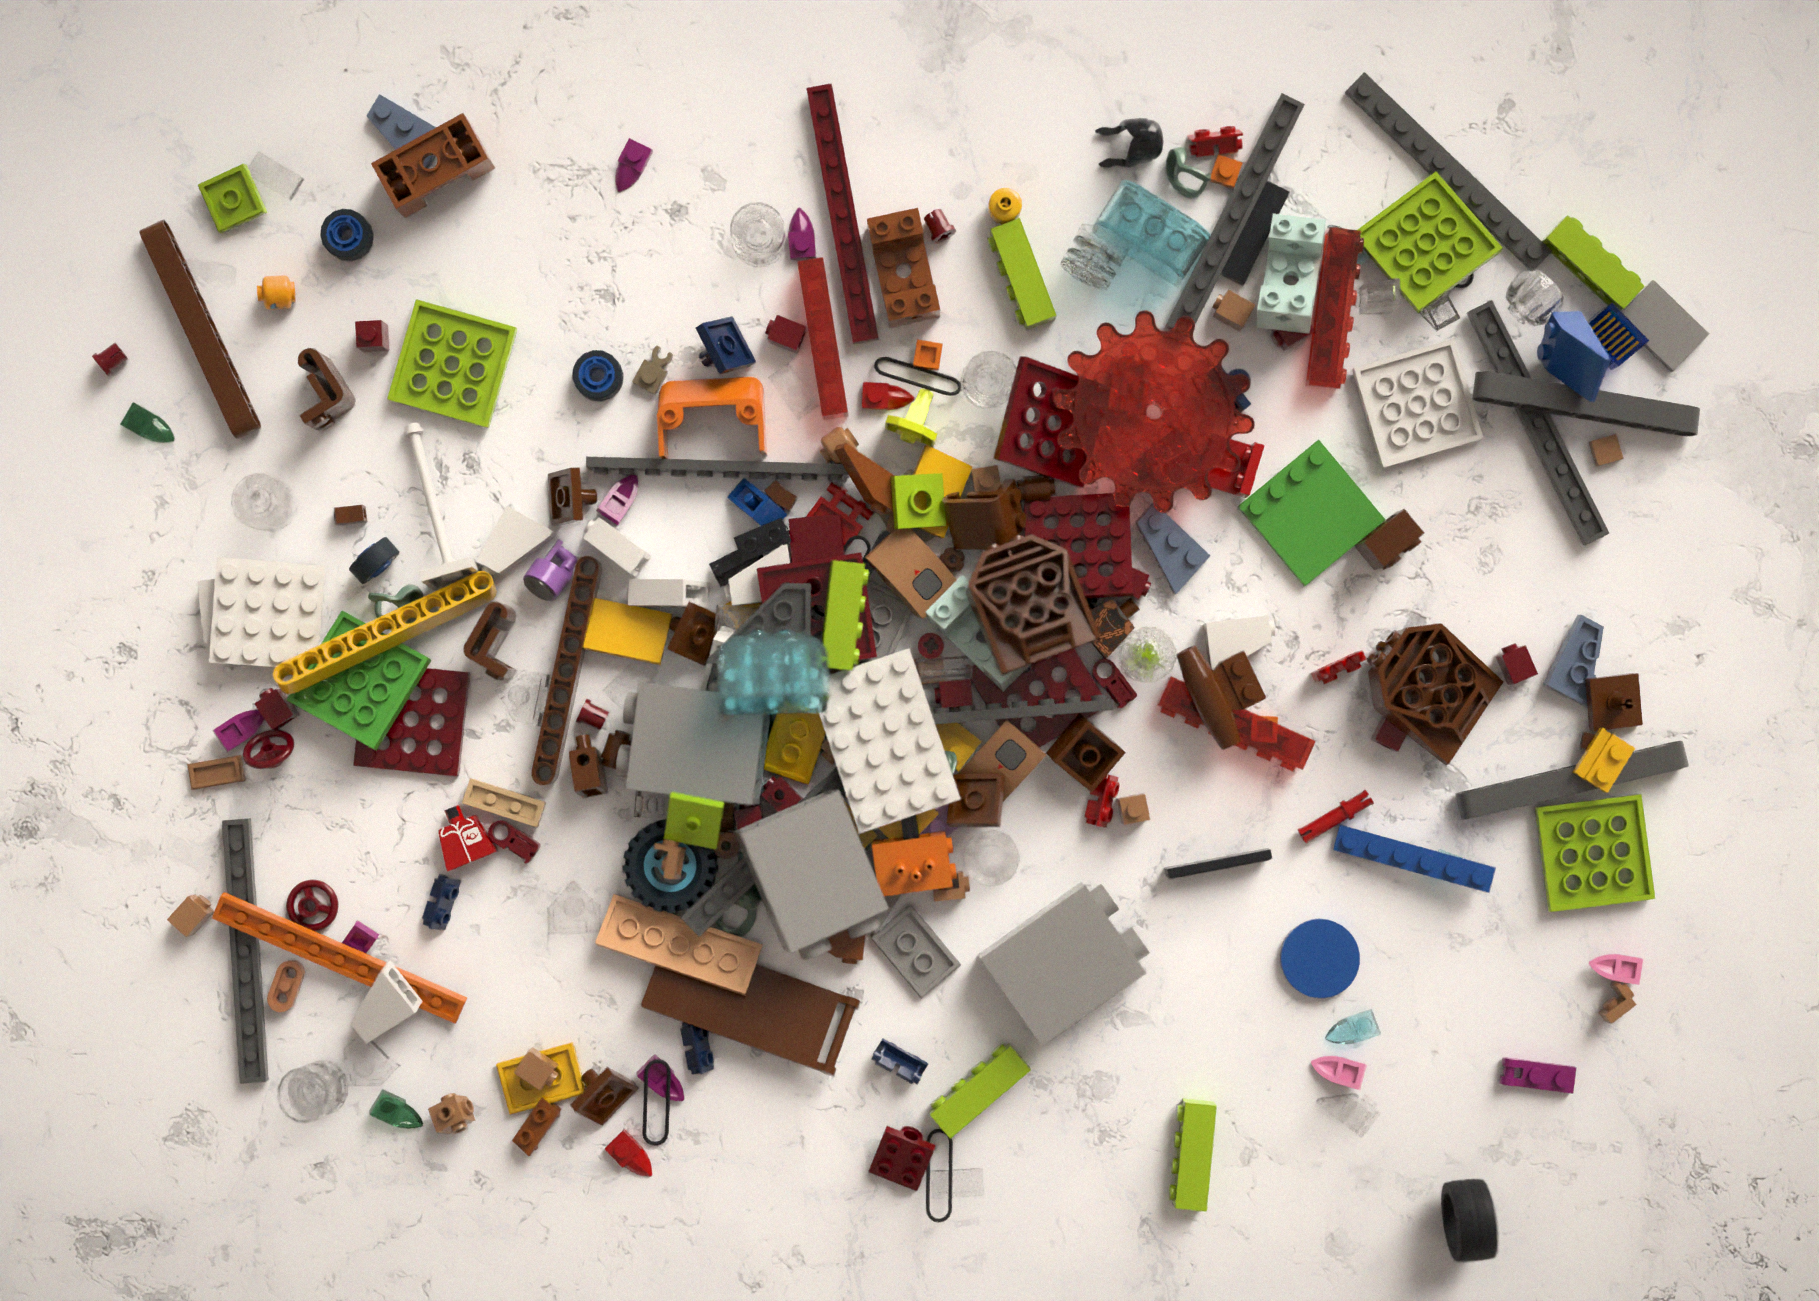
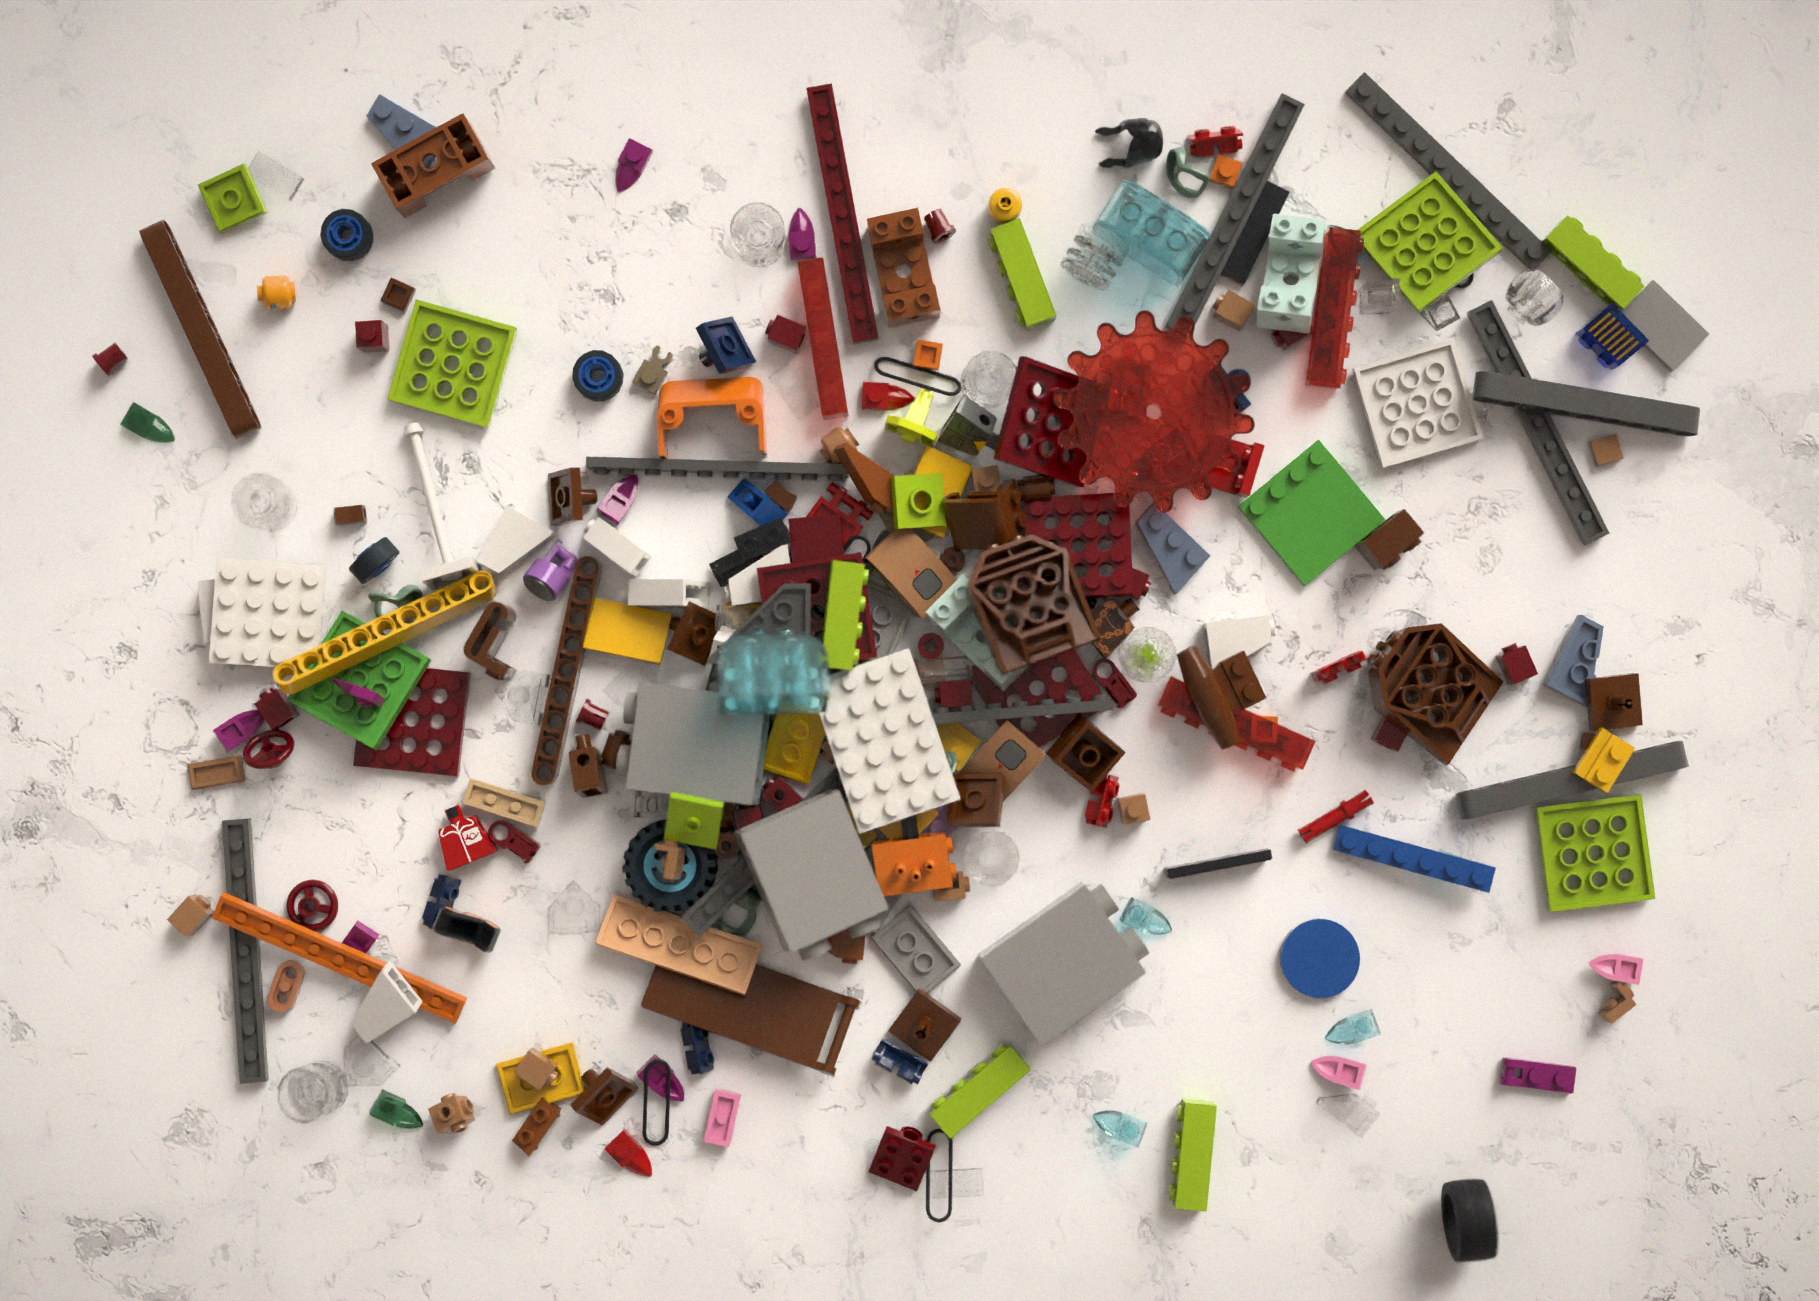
(331, 407): reddish brown piece -> none
(364, 696): none -> magenta plate
(398, 295): none -> reddish brown tile
(466, 928): none -> black animal
(722, 1118): none -> bright pink plate
(924, 1024): none -> reddish brown tile
(969, 428): none -> dark grey torso
(1121, 1126): none -> clear light blue plate
(1145, 918): none -> clear light blue plate
(1573, 353): blue slope -> none

